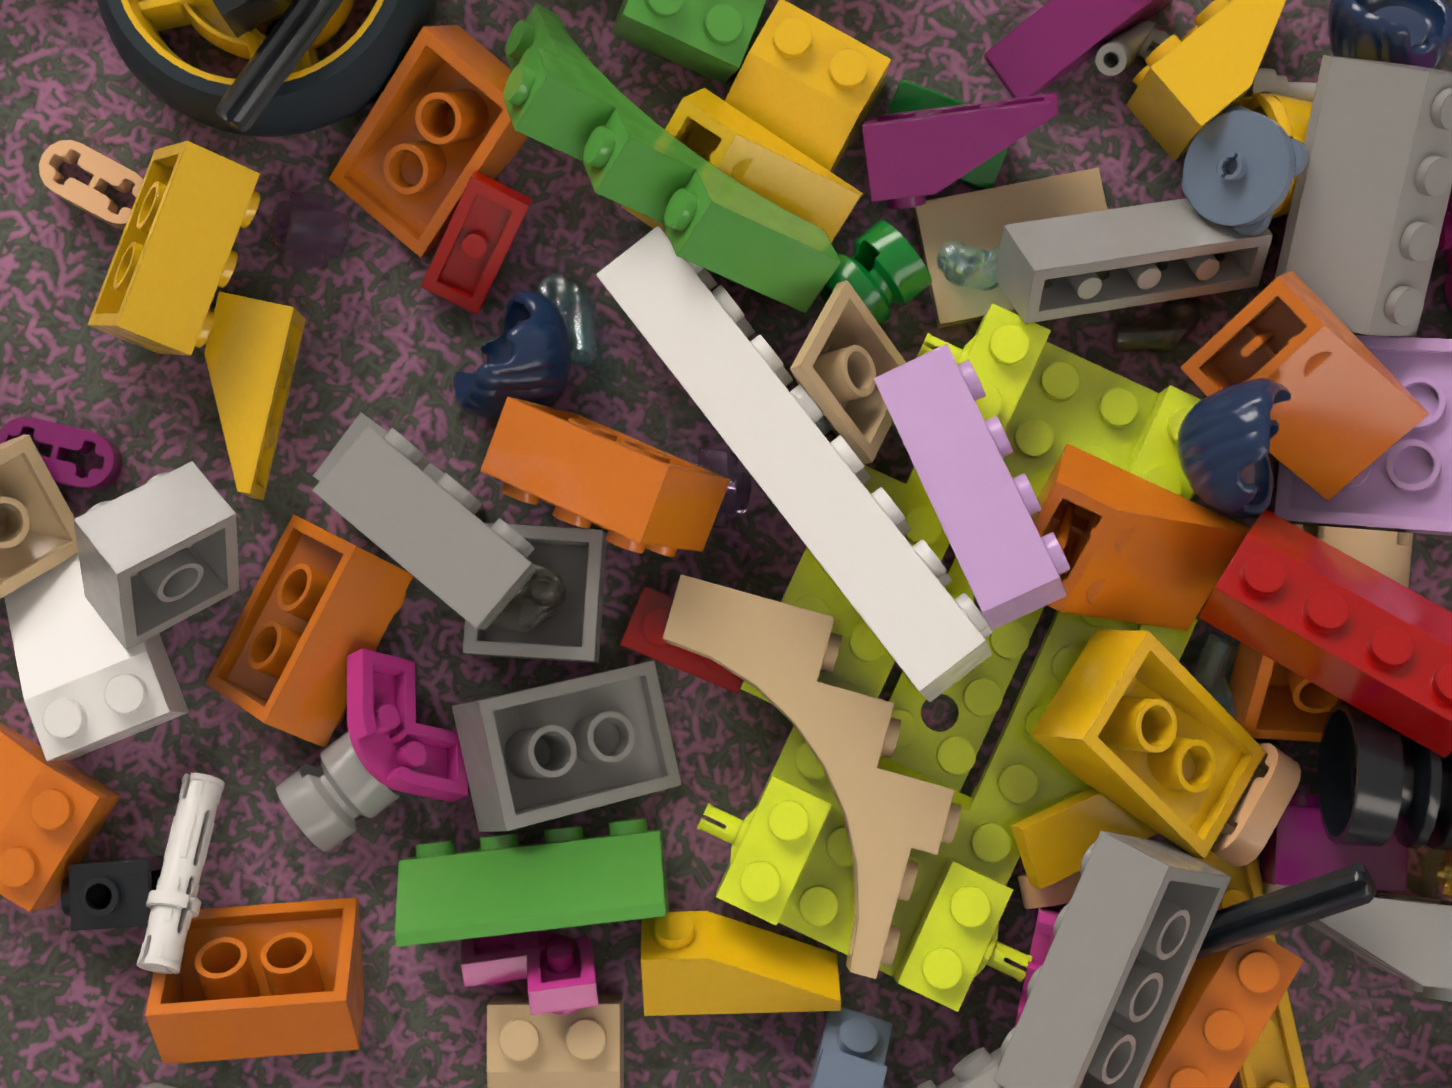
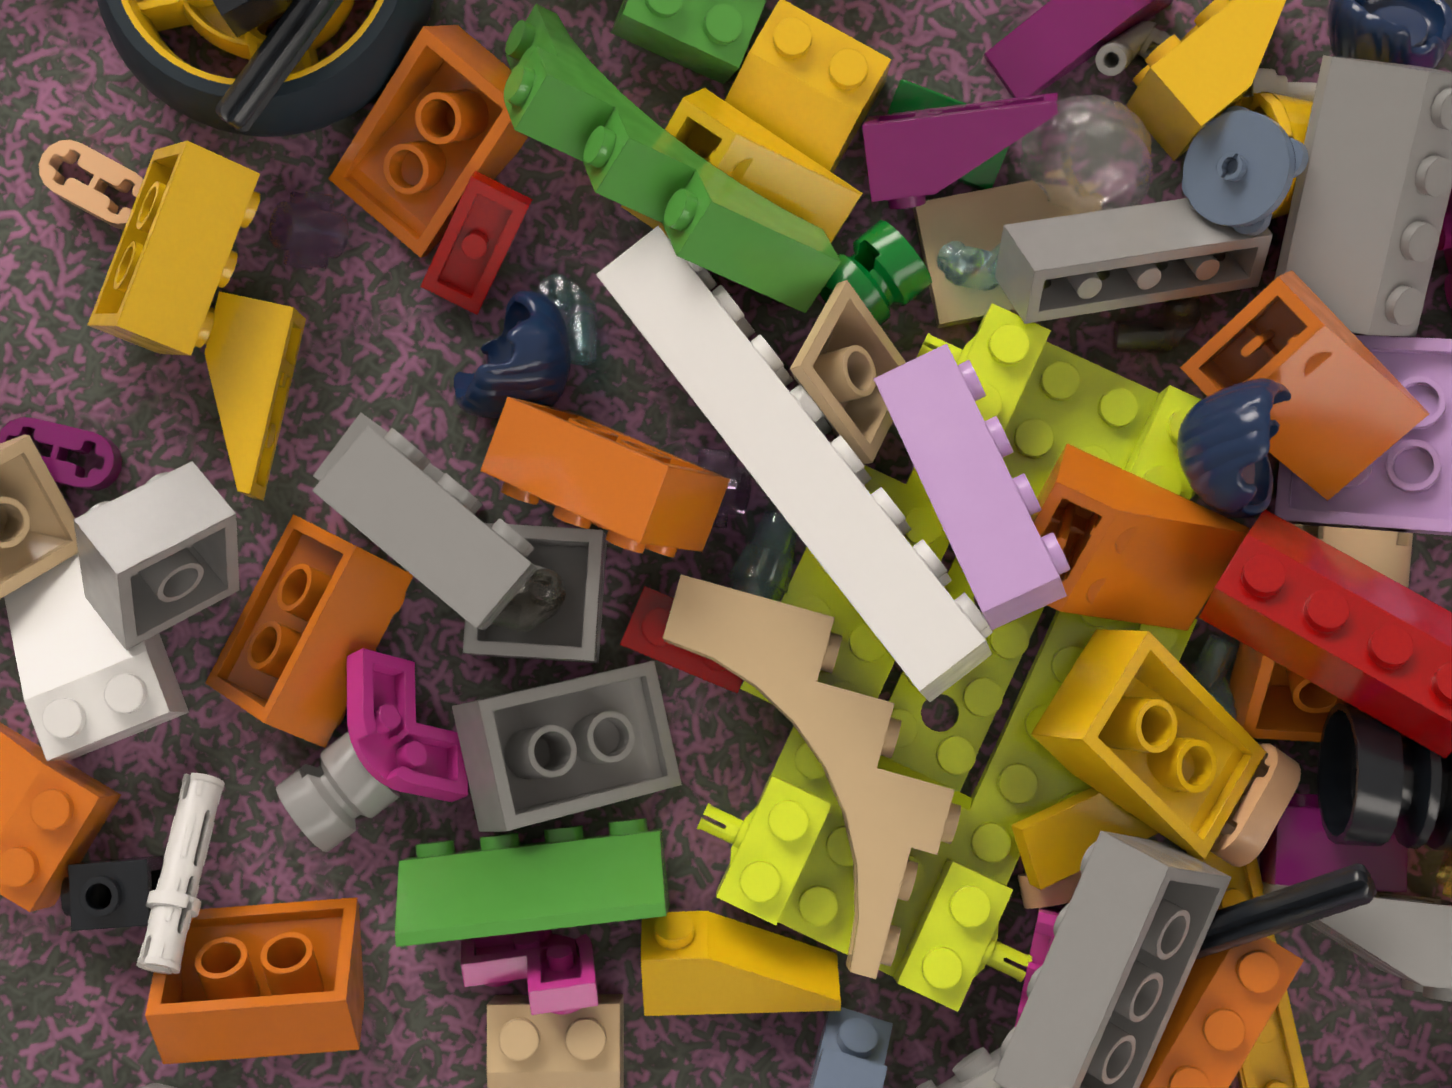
(766, 559): none -> clear light blue cone
(1090, 155): none -> clear piece

